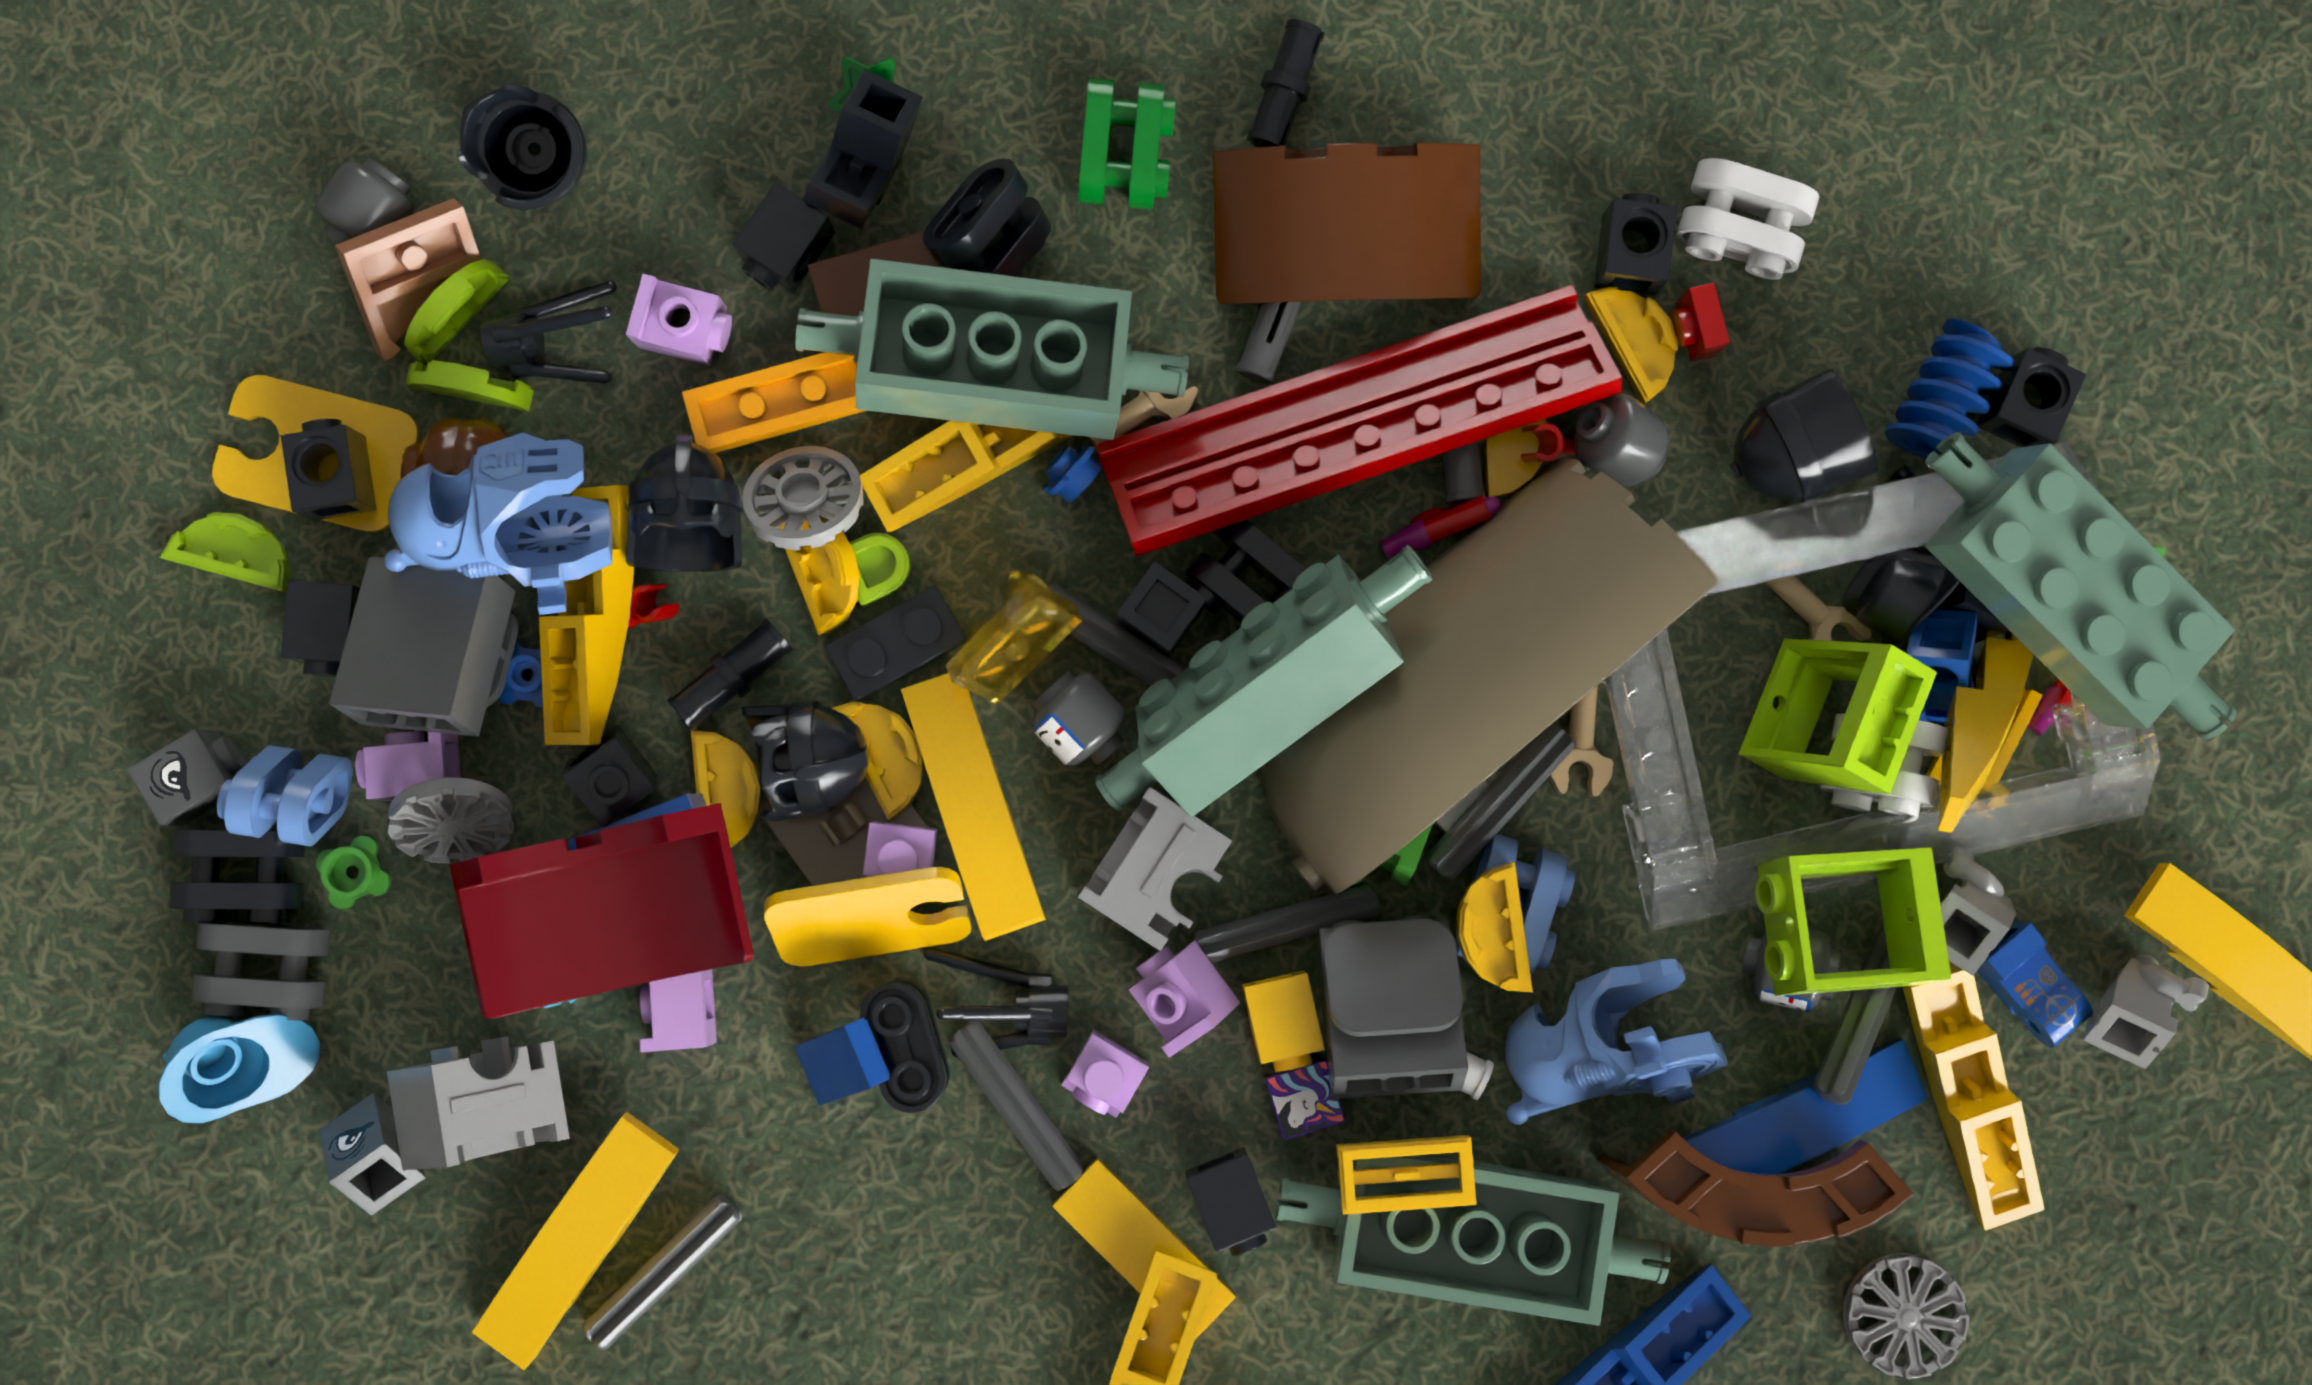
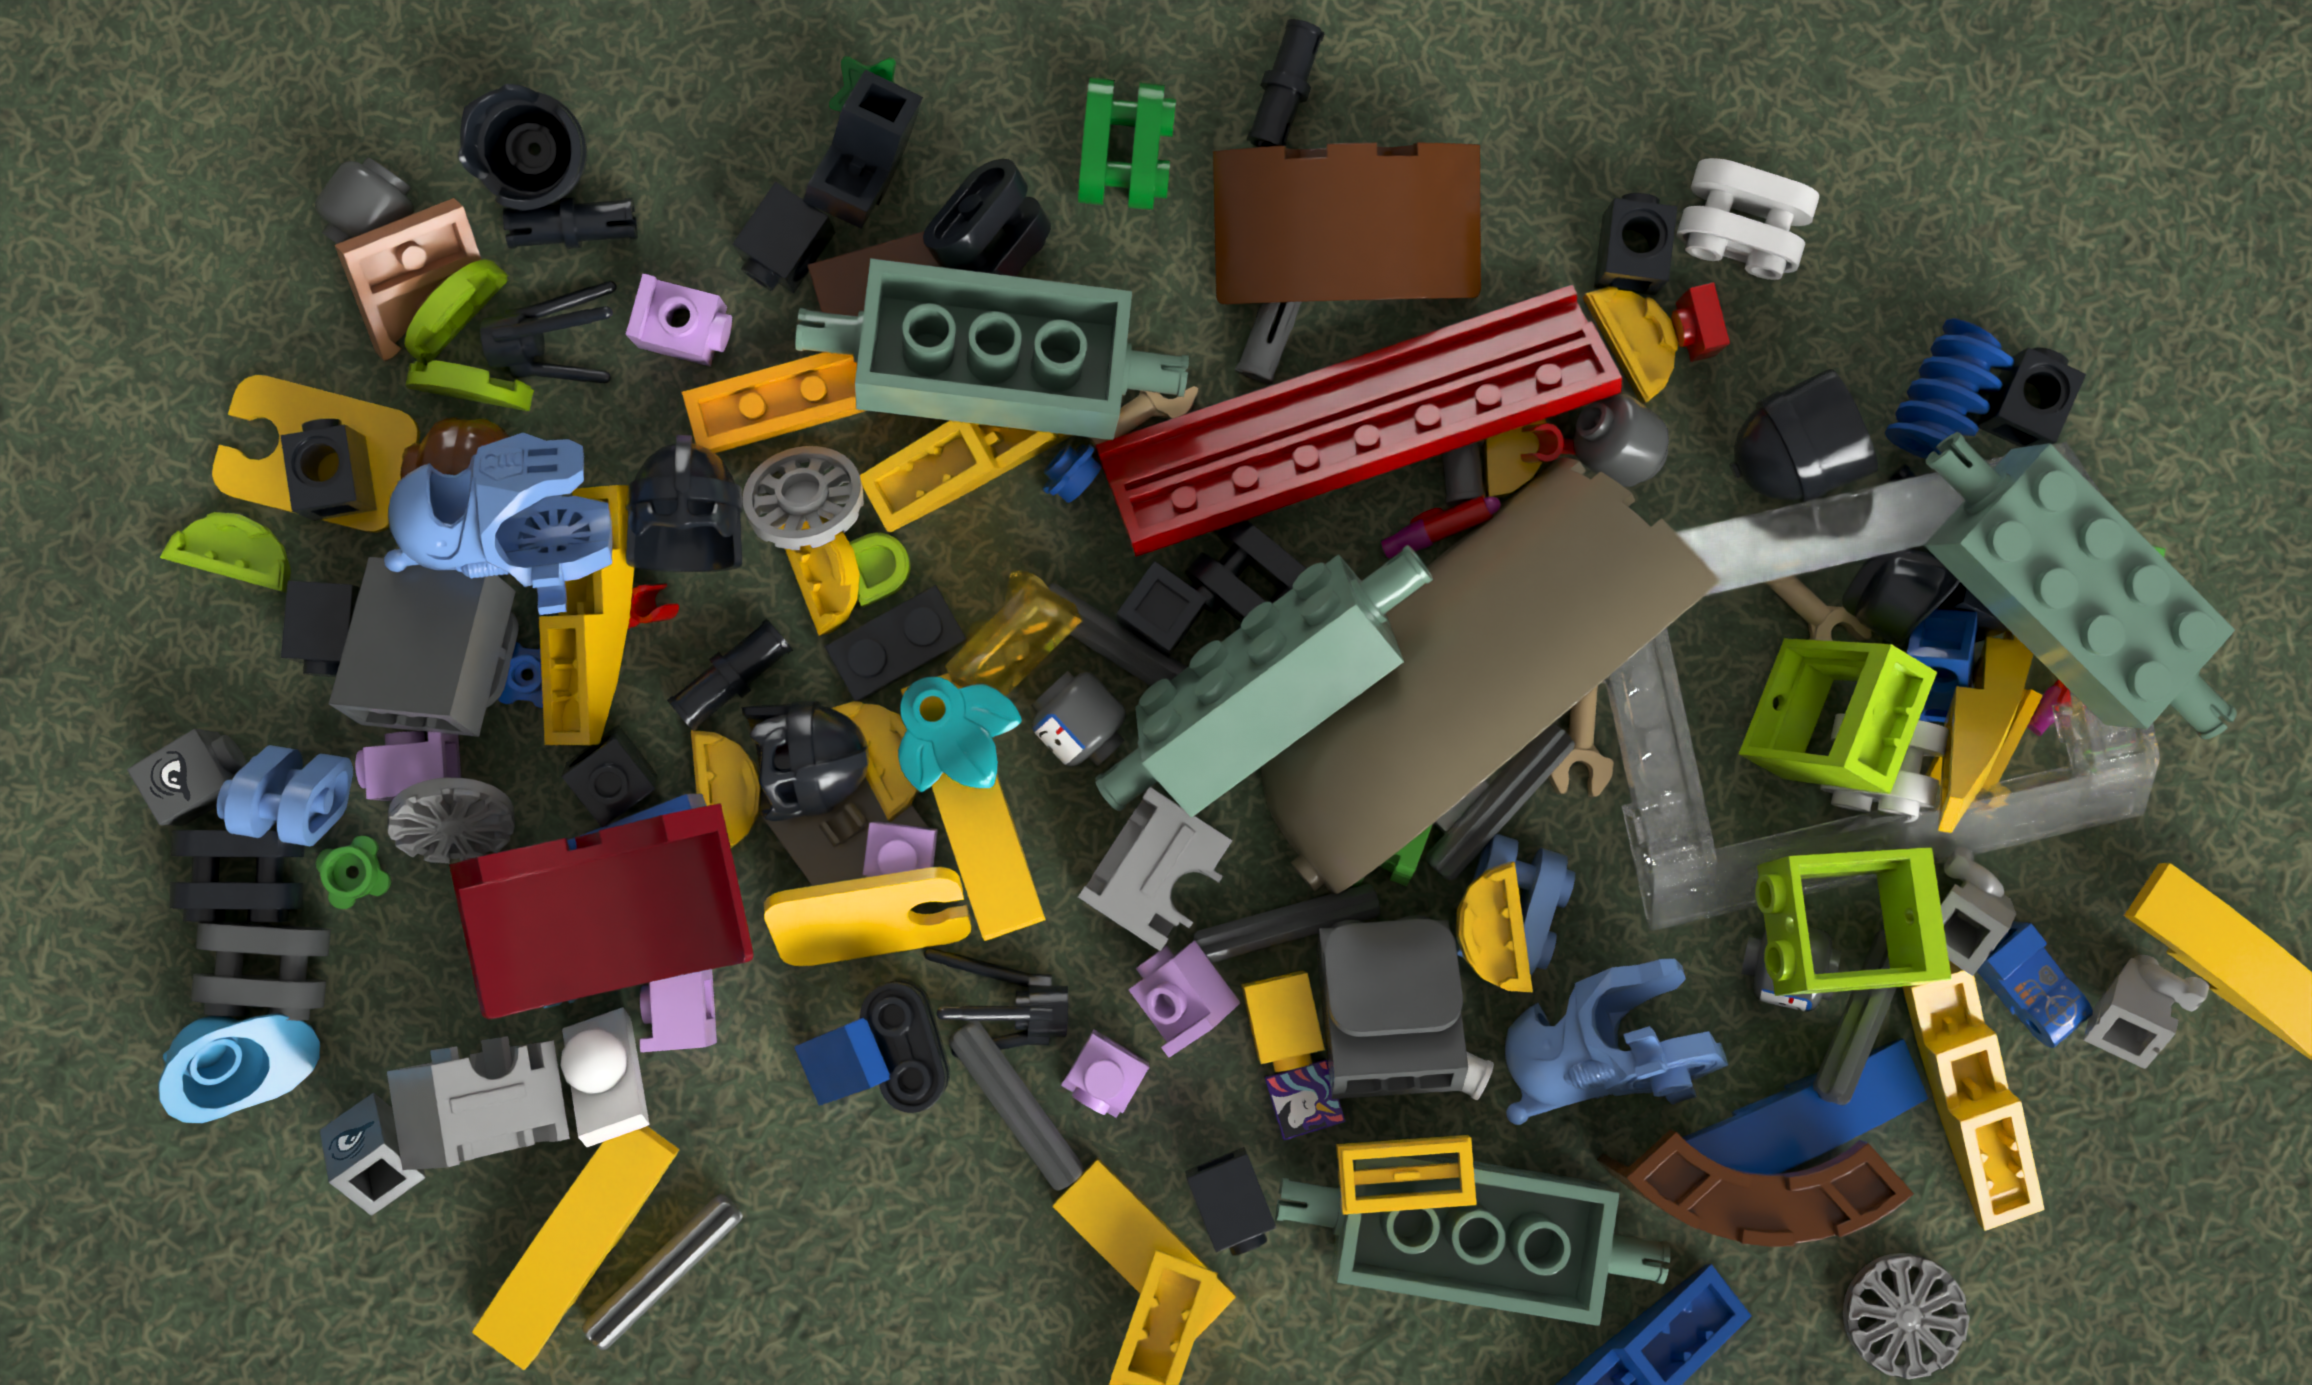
(570, 223): none -> black pin
(604, 1077): none -> white tile
(960, 740): none -> teal plate

